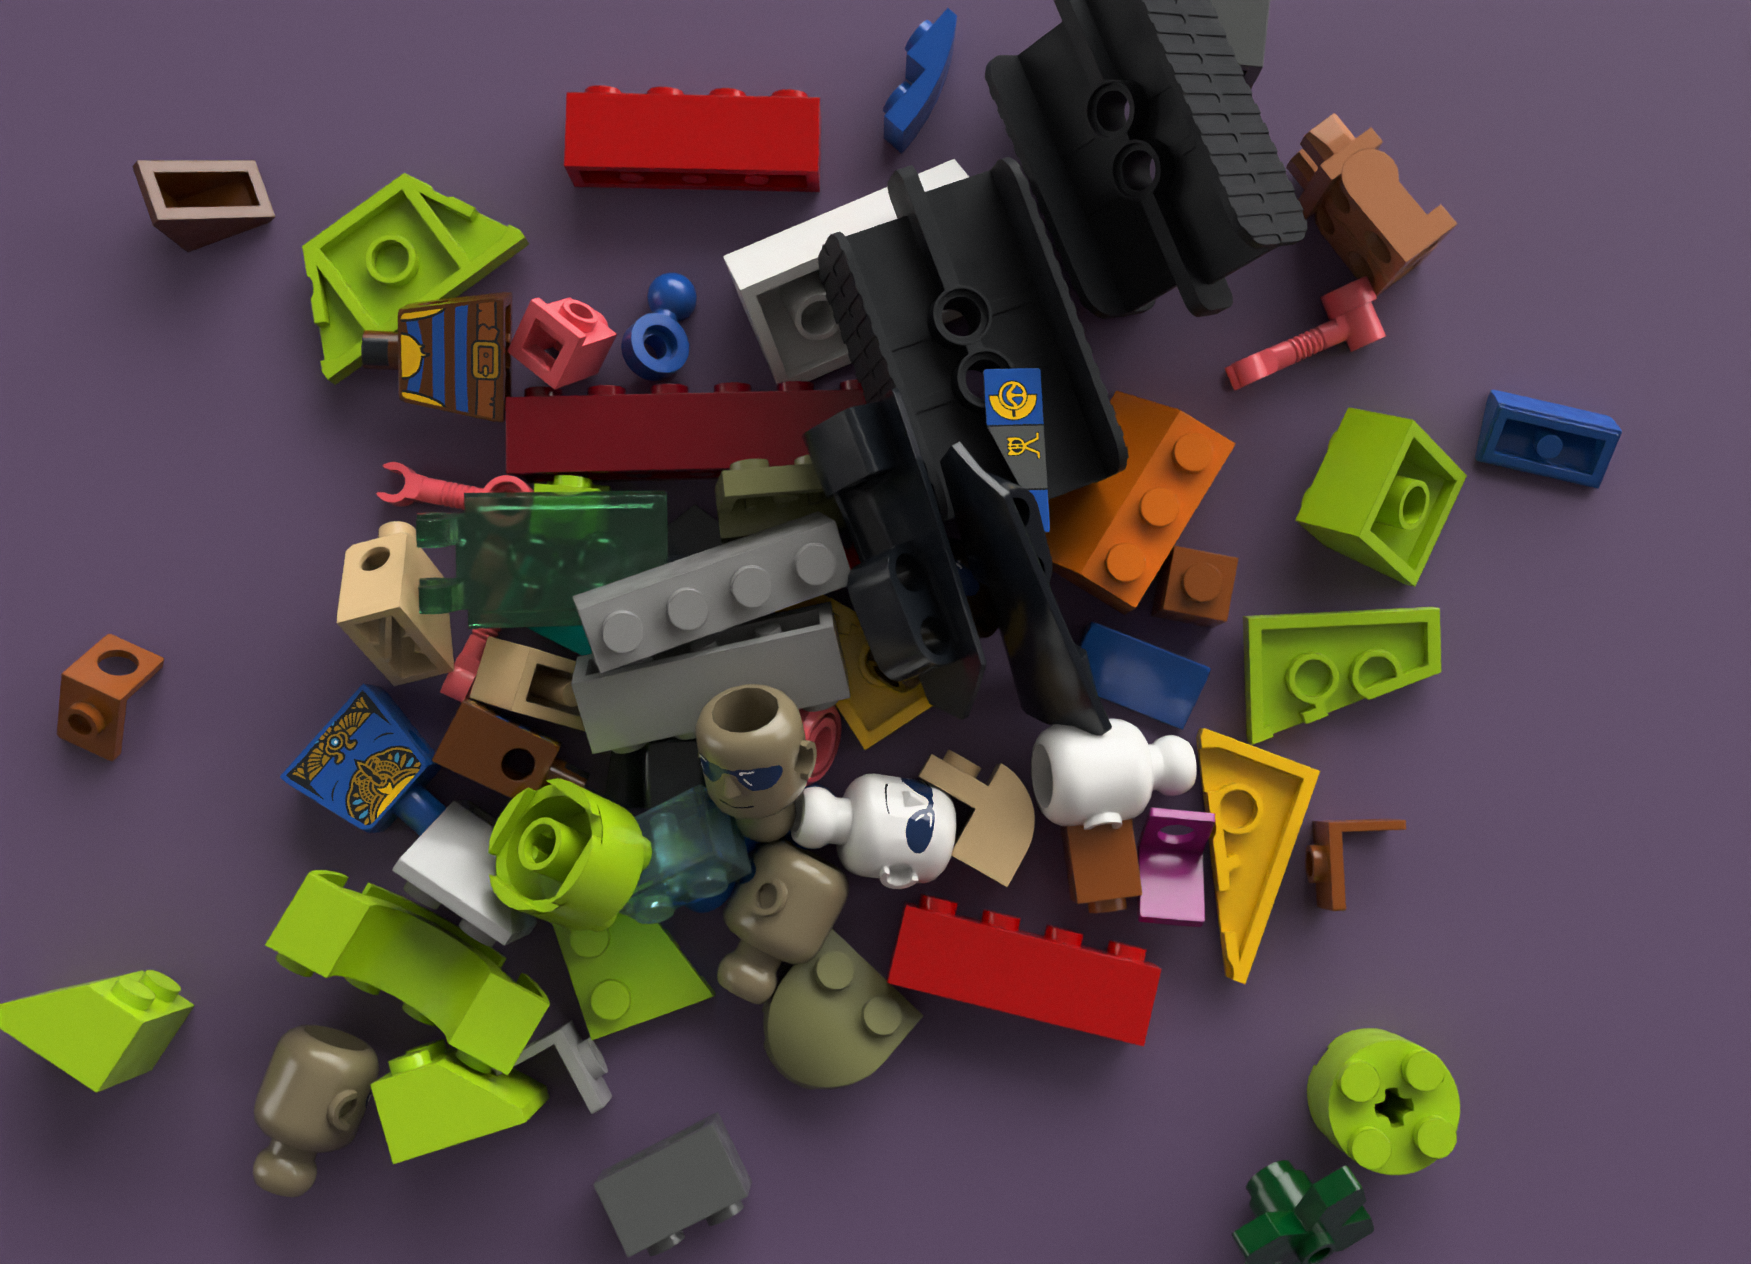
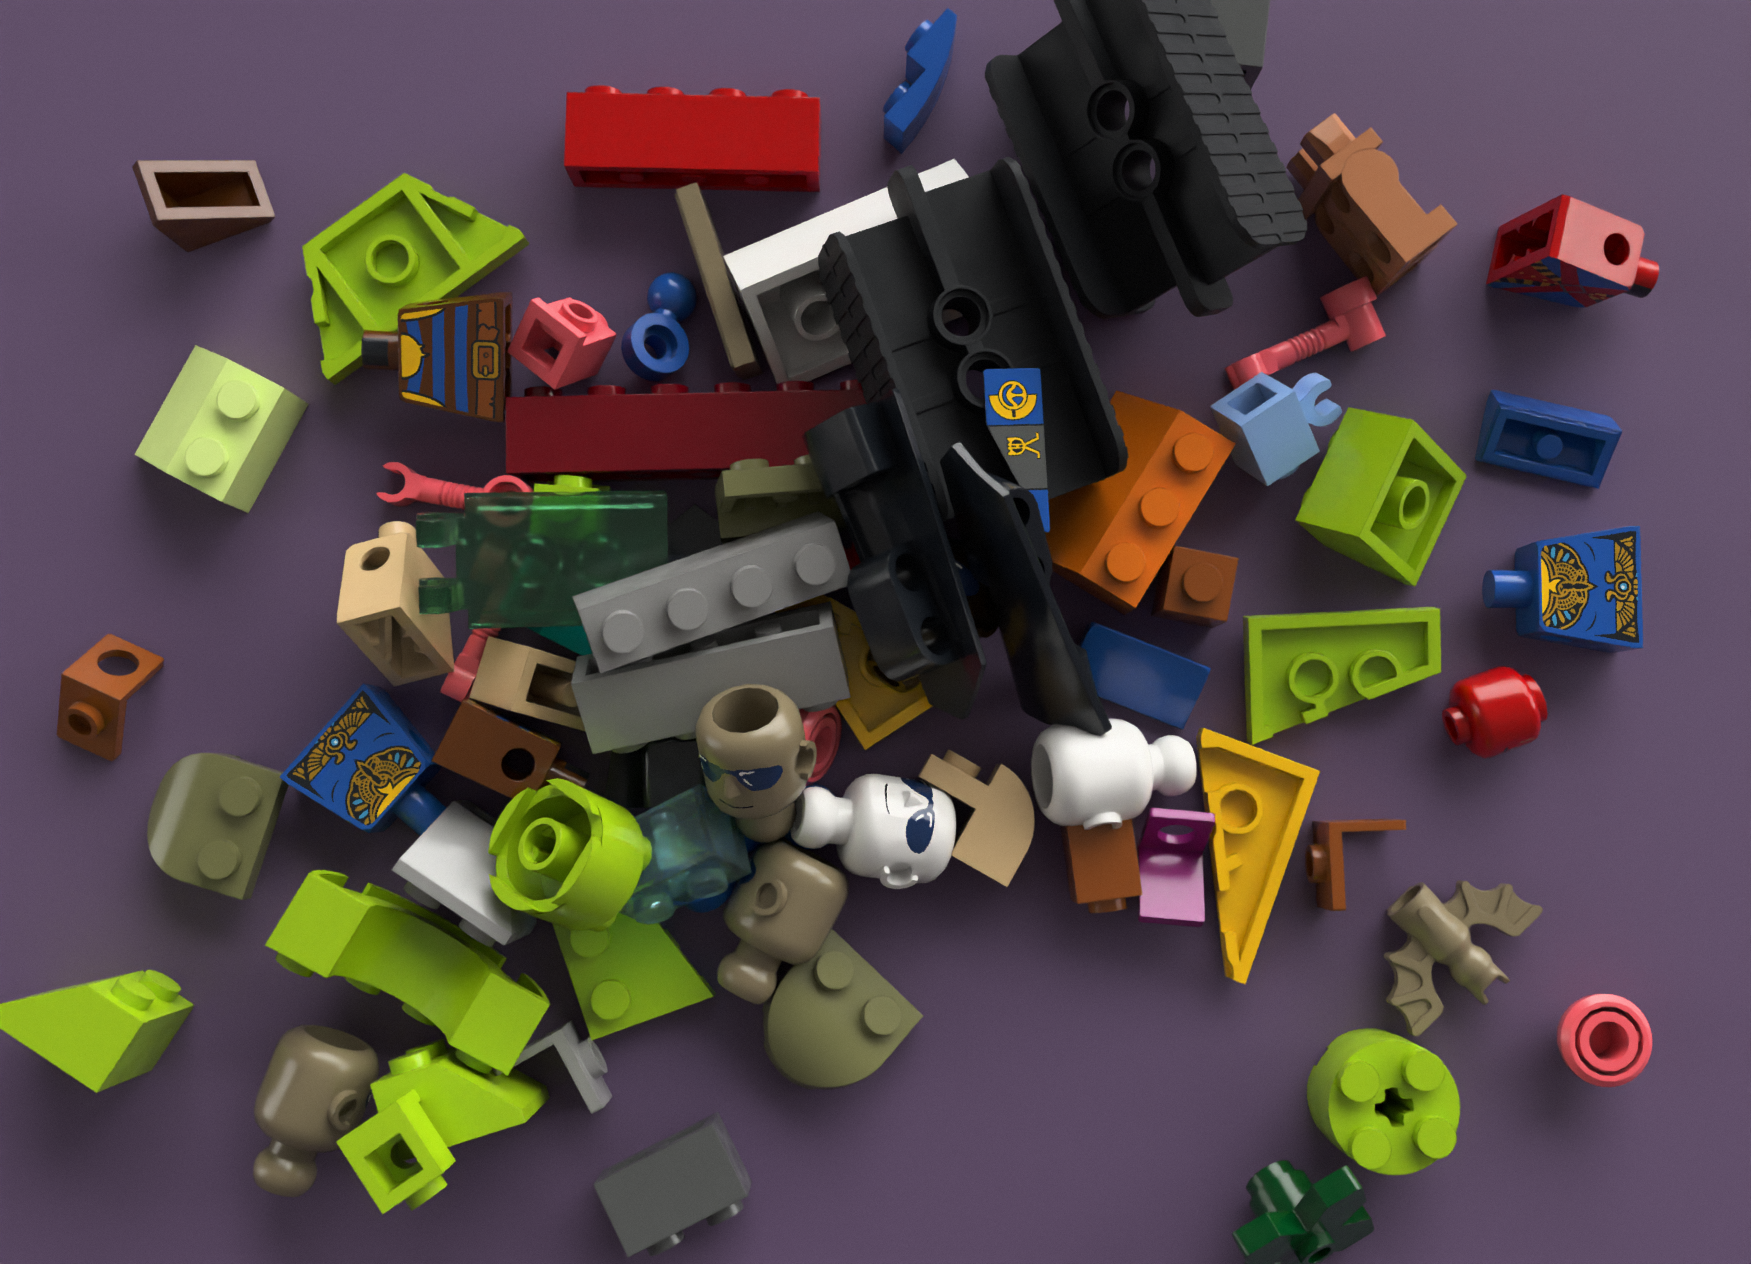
(215, 821): none -> olive slope
(222, 428): none -> yellowish green slope
(375, 1156): none -> lime brick
(718, 282): none -> dark tan tile
(1023, 971): red brick -> none
(1272, 423): none -> light blue brick
(1441, 935): none -> dark tan animal
(1495, 711): none -> red head
(1571, 255): none -> red torso
(1575, 590): none -> torso
(1604, 1039): none -> coral brick

